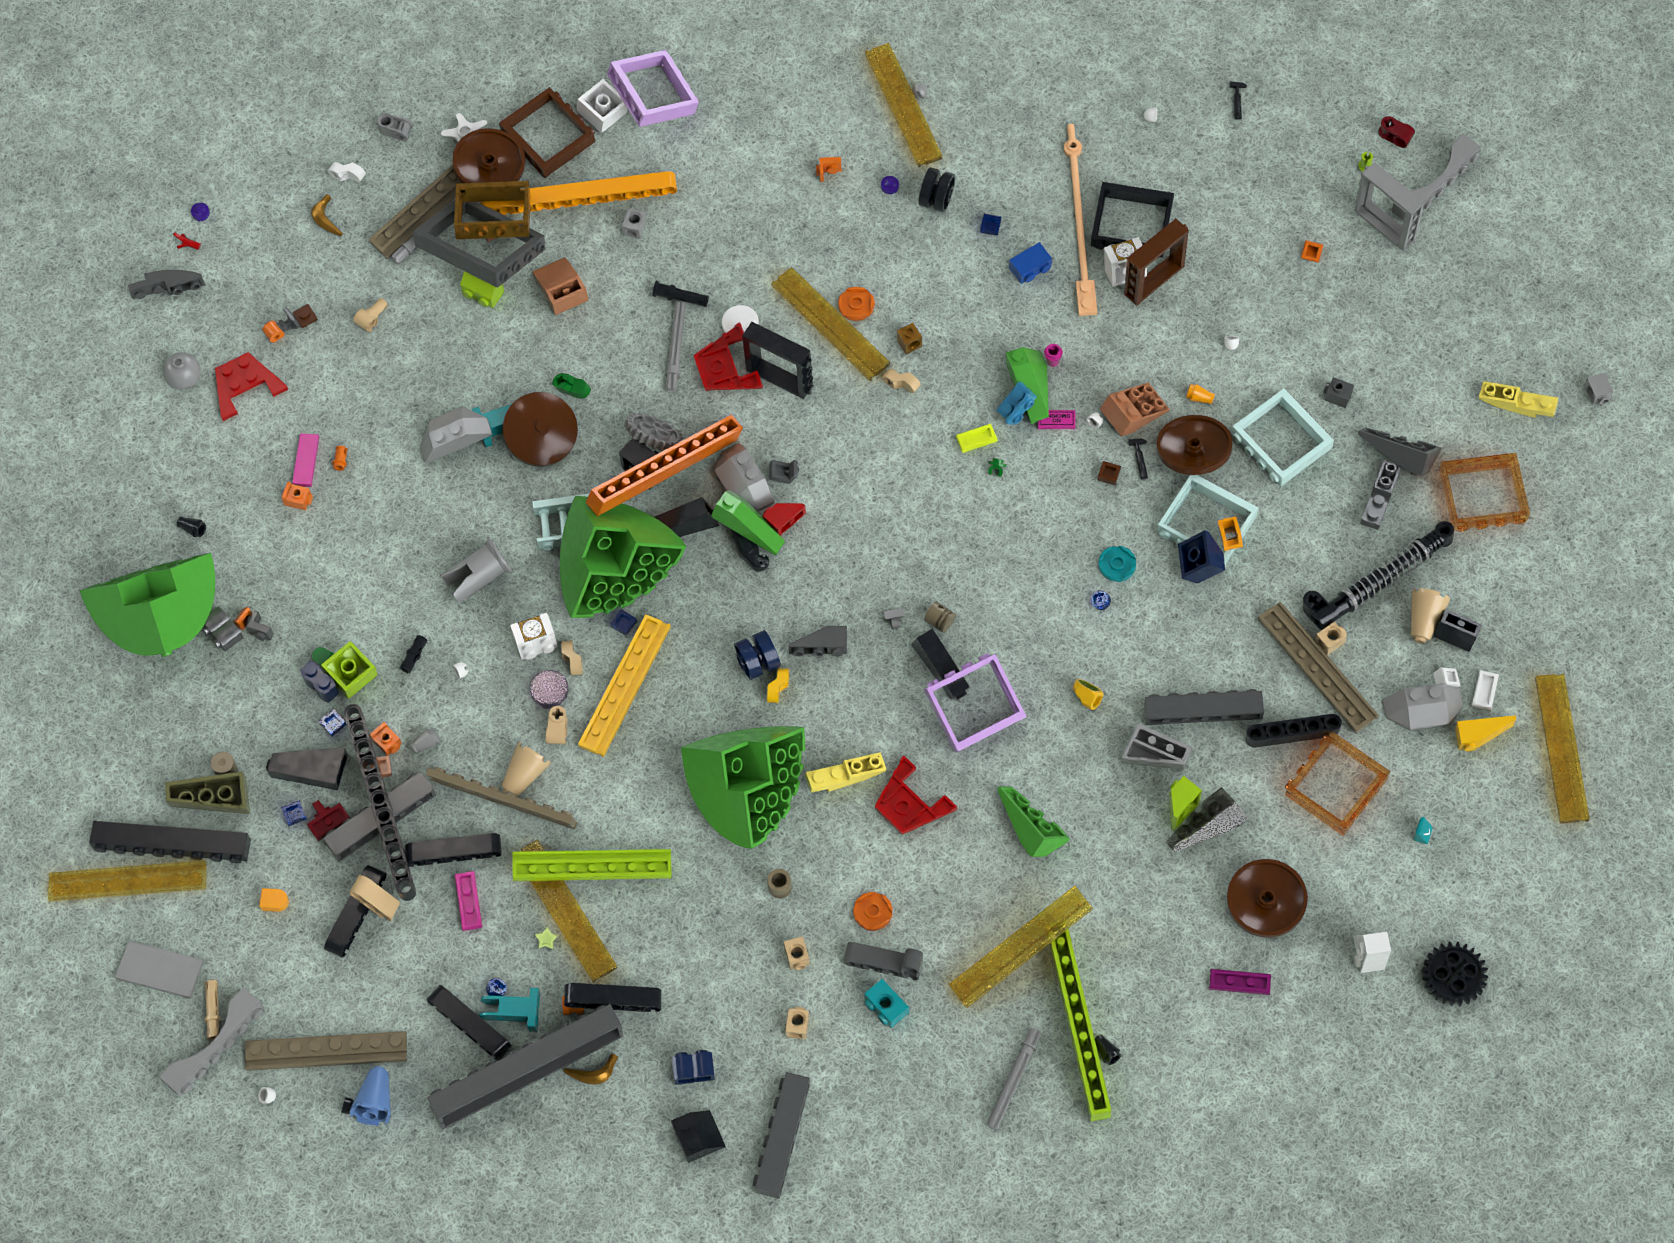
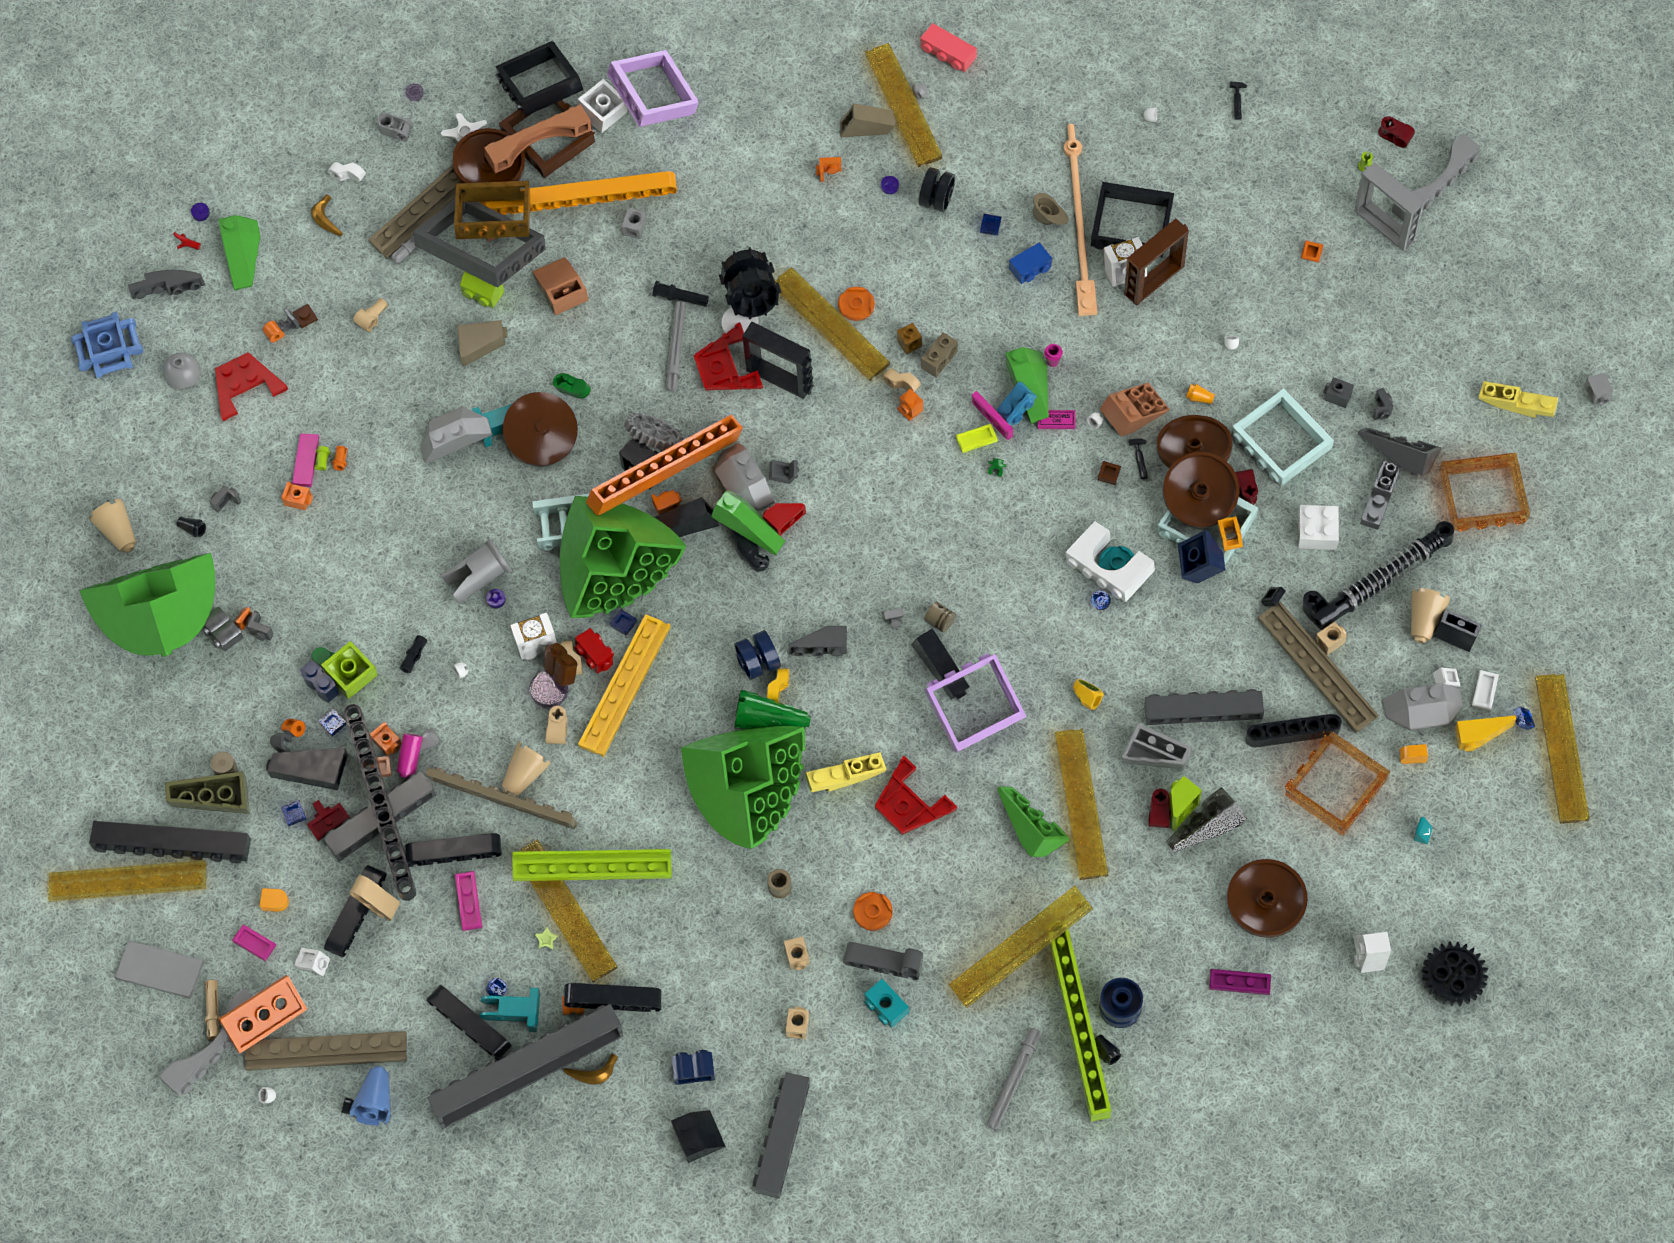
(106, 344): none -> medium blue brick
(115, 525): none -> tan cone
(222, 497): none -> dark grey bracket
(241, 244): none -> bright green wedge
(250, 1009): none -> orange plate
(254, 942): none -> dark pink tile
(291, 728): none -> leg
(312, 961): none -> white bracket
(322, 457): none -> lime pin
(409, 755): none -> dark pink brick
(414, 92): none -> clear purple tile
(480, 339): none -> dark tan slope
(495, 598): none -> dark purple tile
(548, 95): none -> black window
(560, 664): none -> reddish brown brick
(568, 123): none -> nougat arch
(594, 651): none -> red brick
(666, 501): none -> orange brick
(749, 283): none -> black piece
(757, 712): none -> green cone
(866, 121): none -> dark tan slope
(910, 404): none -> orange brick
(939, 354): none -> dark tan brick
(948, 47): none -> coral brick
(992, 415): none -> dark pink tile
(1048, 211): none -> dark tan piece
(1081, 804): none -> clear yellow plate
(1120, 582): none -> white arch
(1121, 1002): none -> dark blue wheel
(1159, 811): none -> dark red piece
(1200, 489): none -> reddish brown dish
(1247, 486): none -> dark red piece
(1273, 596): none -> black tile
(1318, 527): none -> white brick
(1385, 405): none -> dark grey bracket
(1413, 754): none -> light orange piece
(1524, 718): none -> clear blue plate

